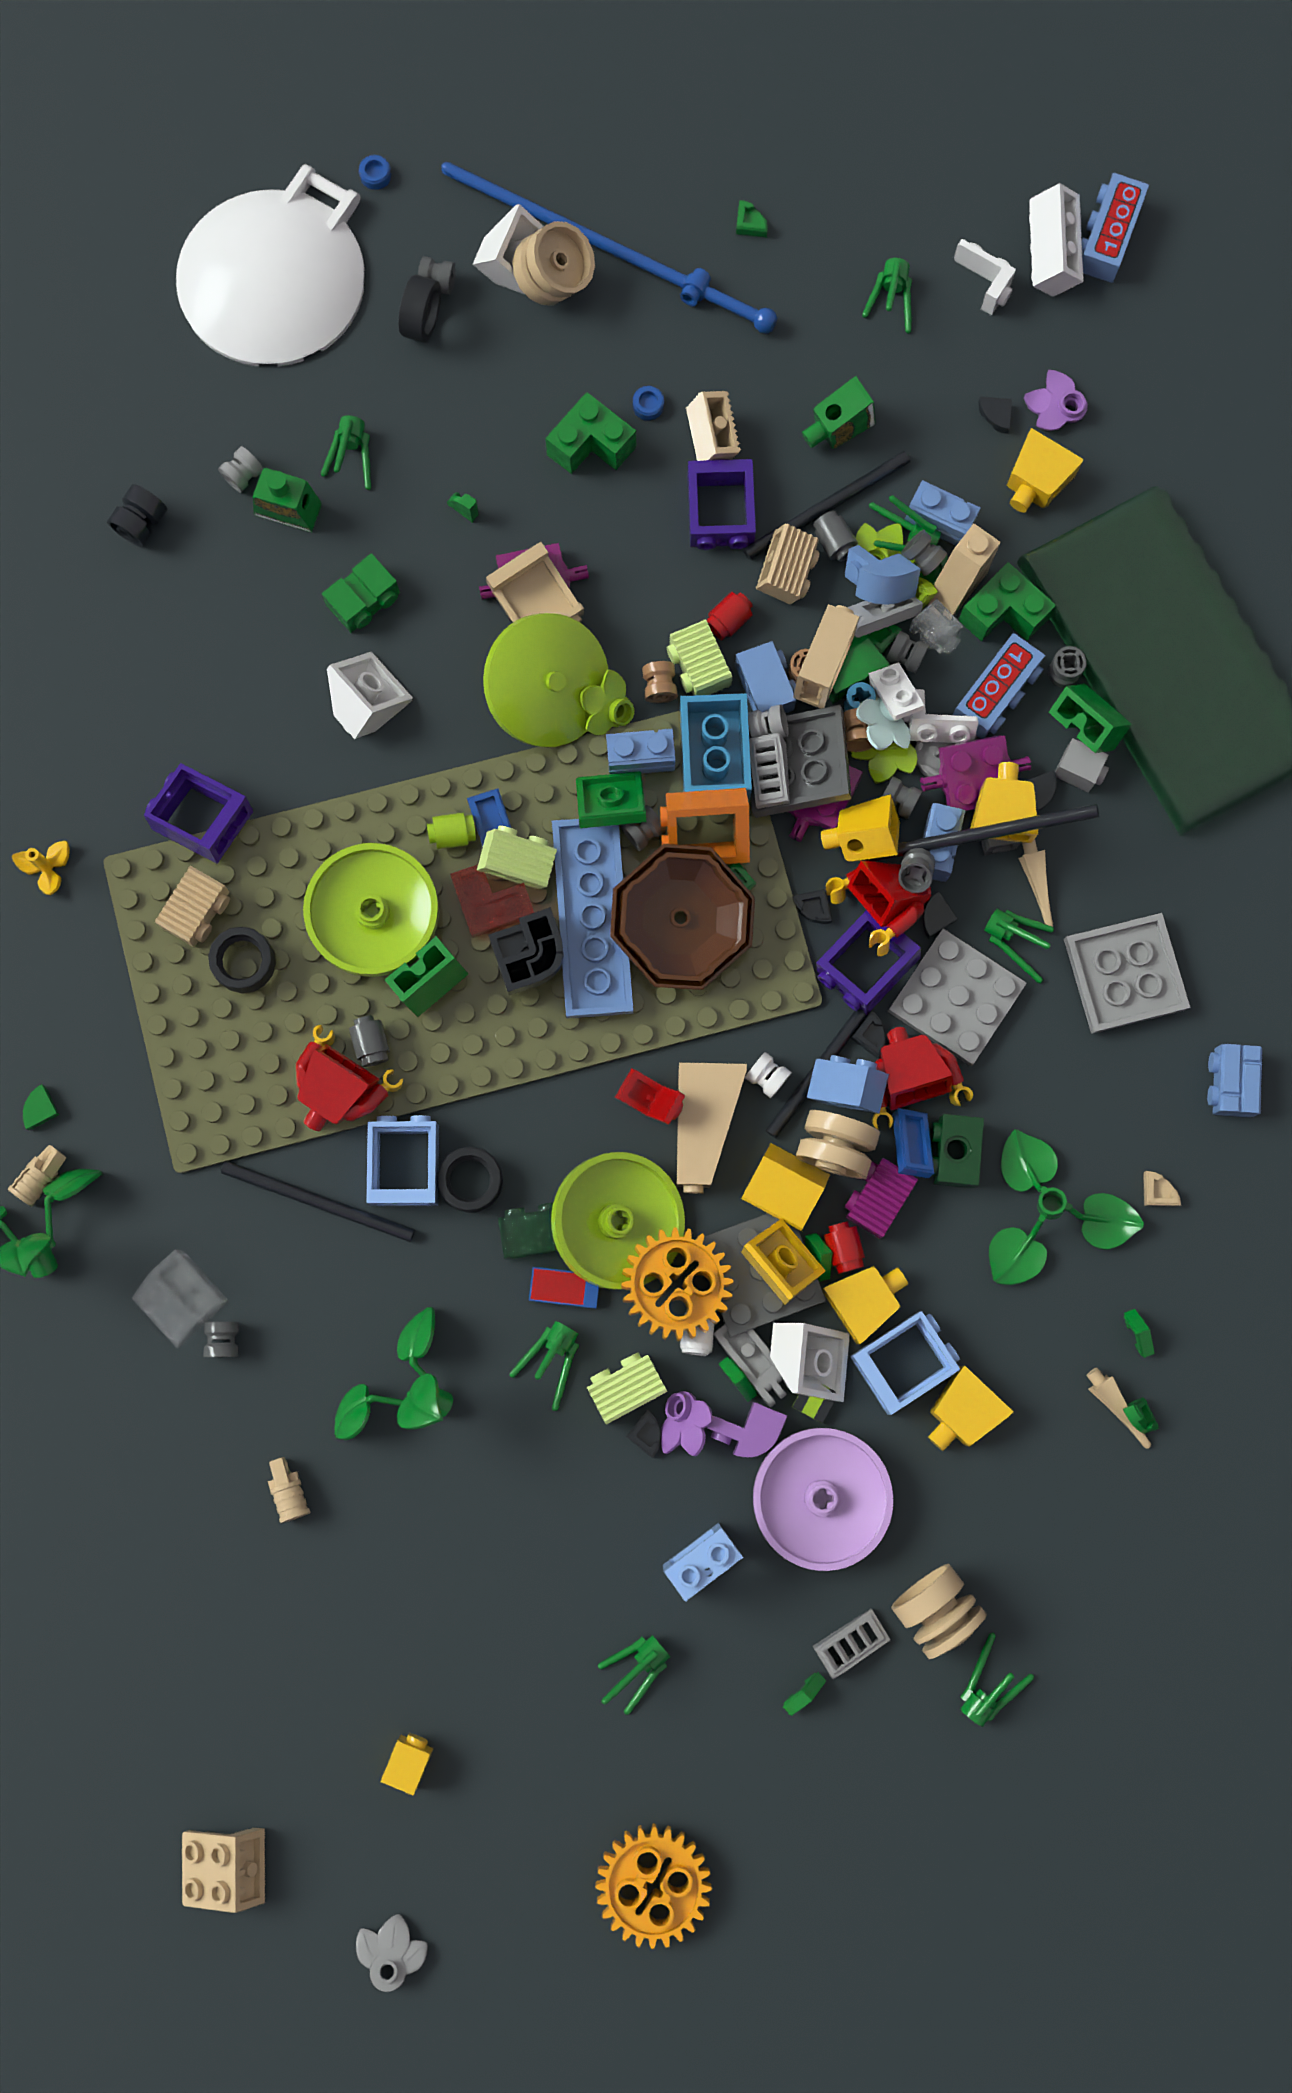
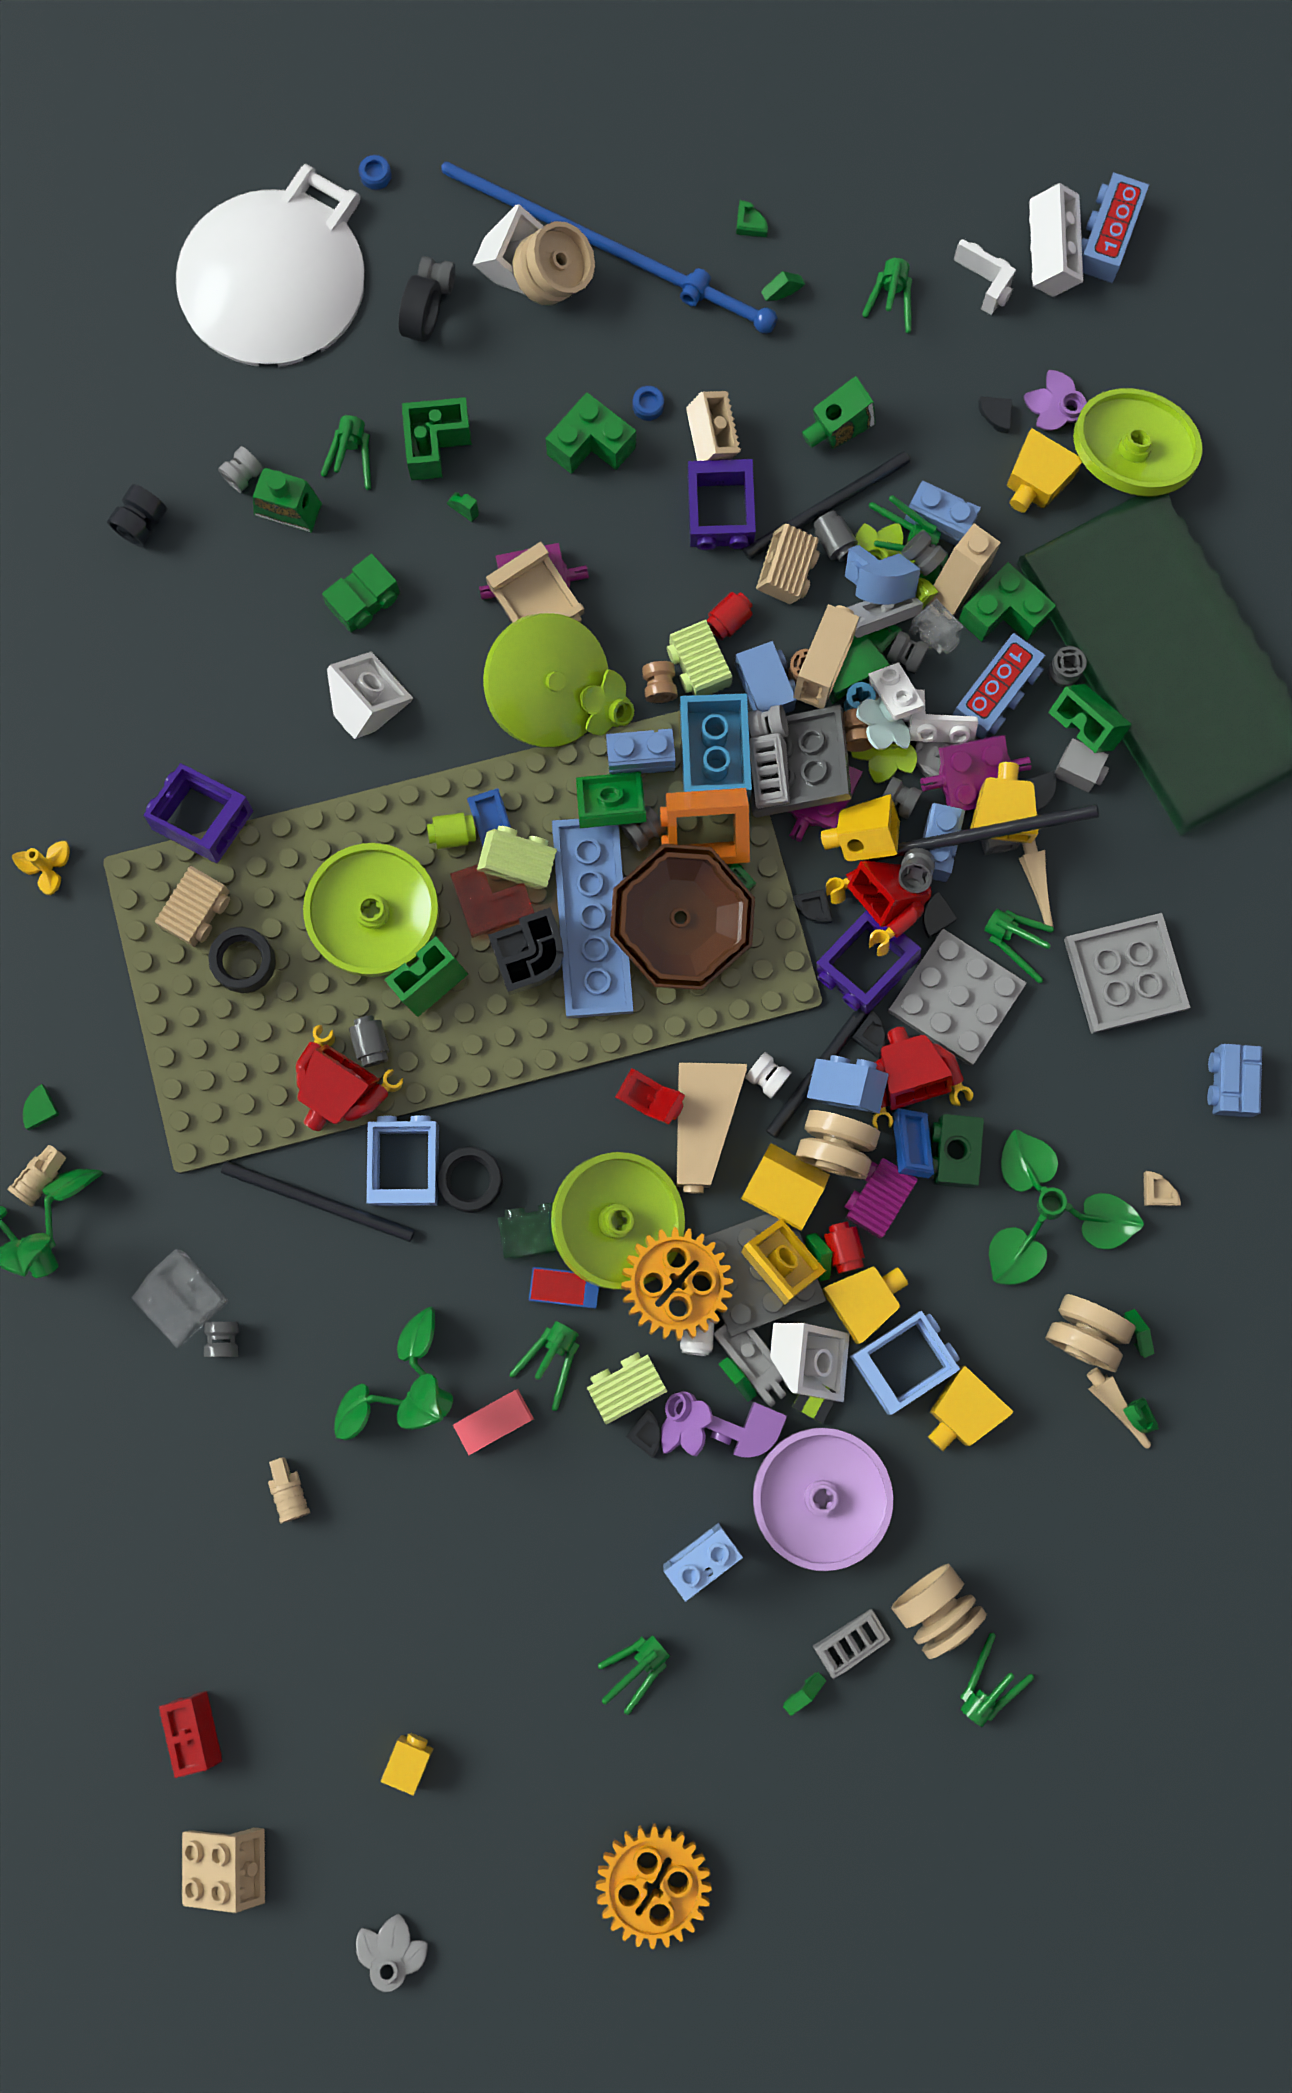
(190, 1734): none -> red hinge
(431, 427): none -> green brick
(493, 1421): none -> coral slope
(782, 286): none -> green tile
(1091, 1330): none -> tan wheel
(1137, 442): none -> lime dish

